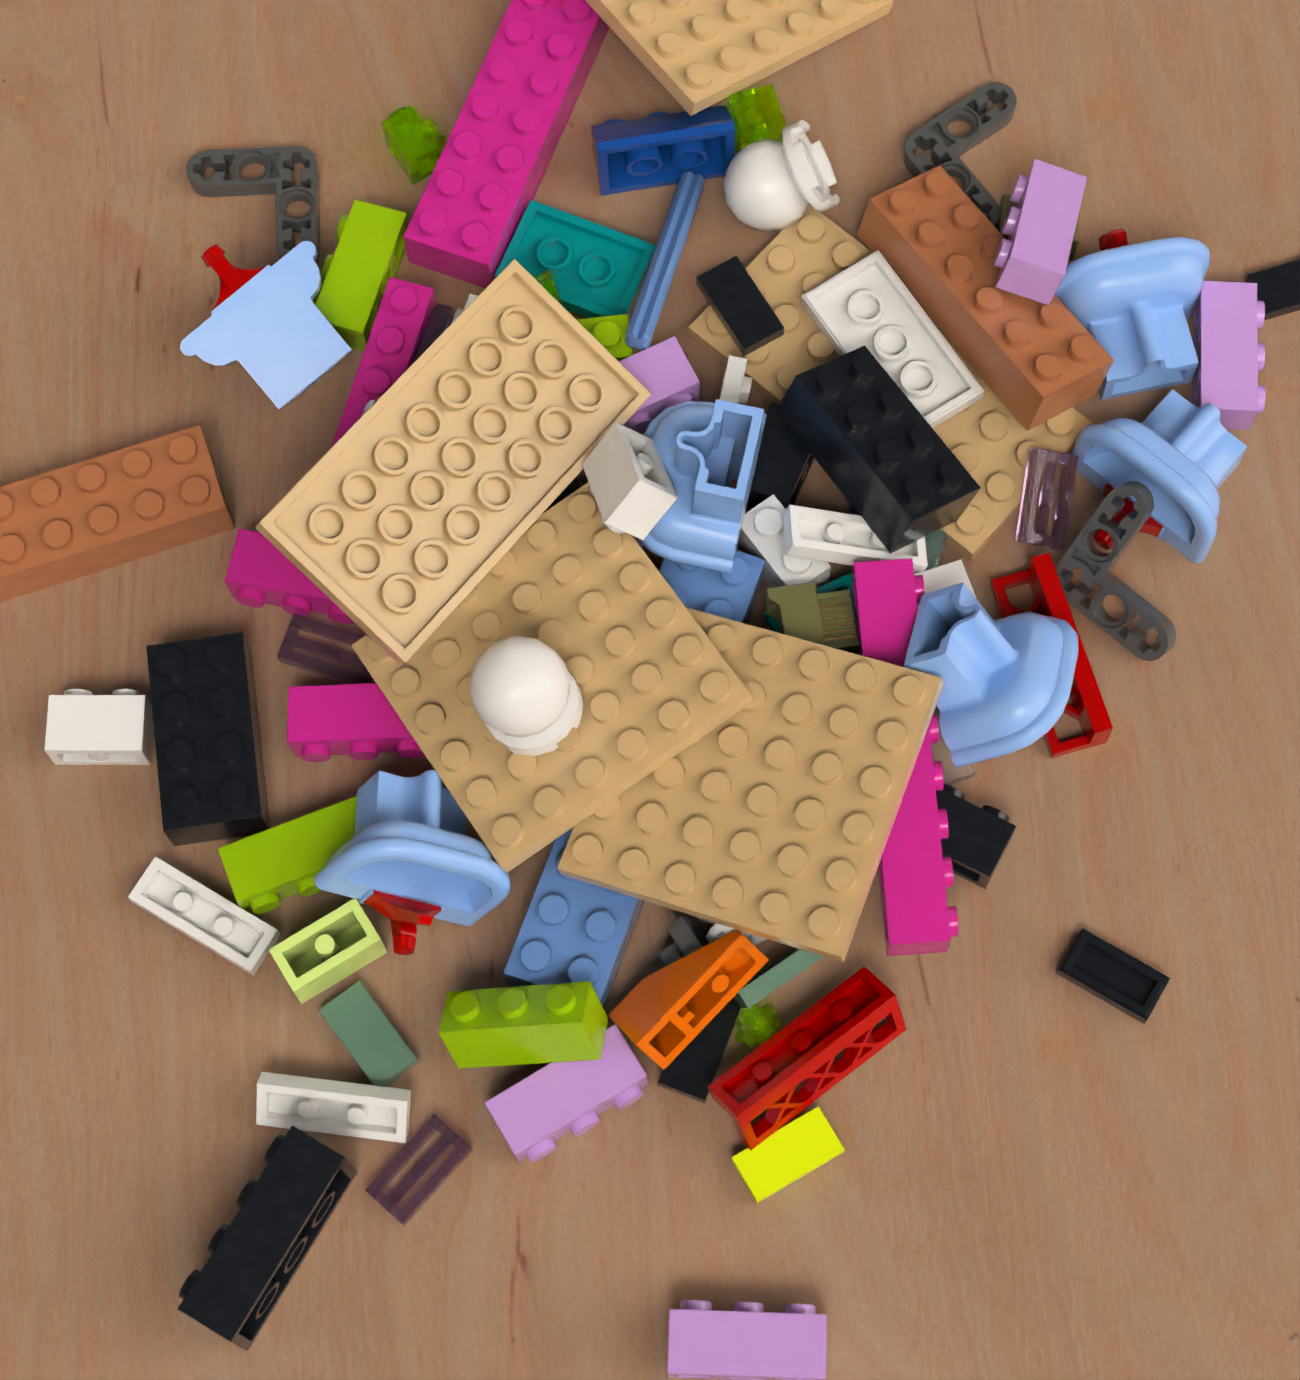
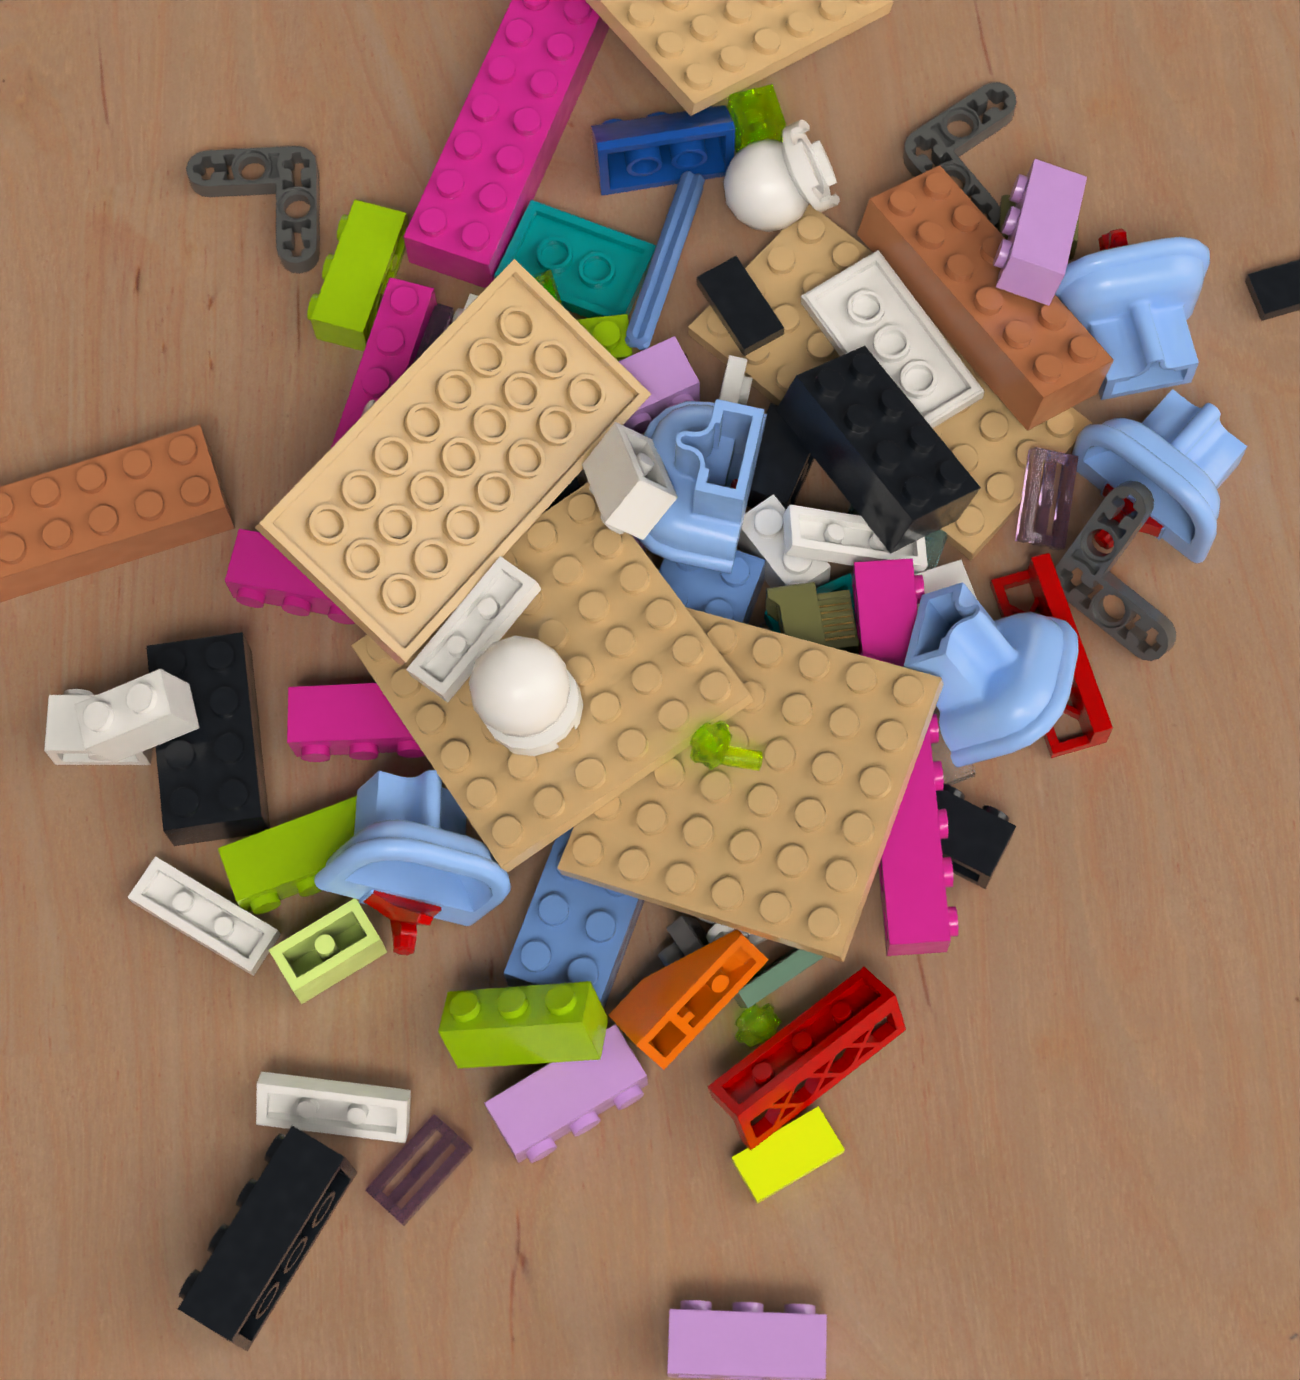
(136, 716): none -> white brick
(269, 324): light blue piece -> none
(318, 666): tile -> none
(368, 1035): sand green tile -> none
(413, 142): clear neon green brick -> none
(473, 627): none -> white plate
(700, 1060): black tile -> none
(713, 748): none -> clear neon green plate
(1113, 976): black tile -> none
(1229, 352): lavender brick -> none

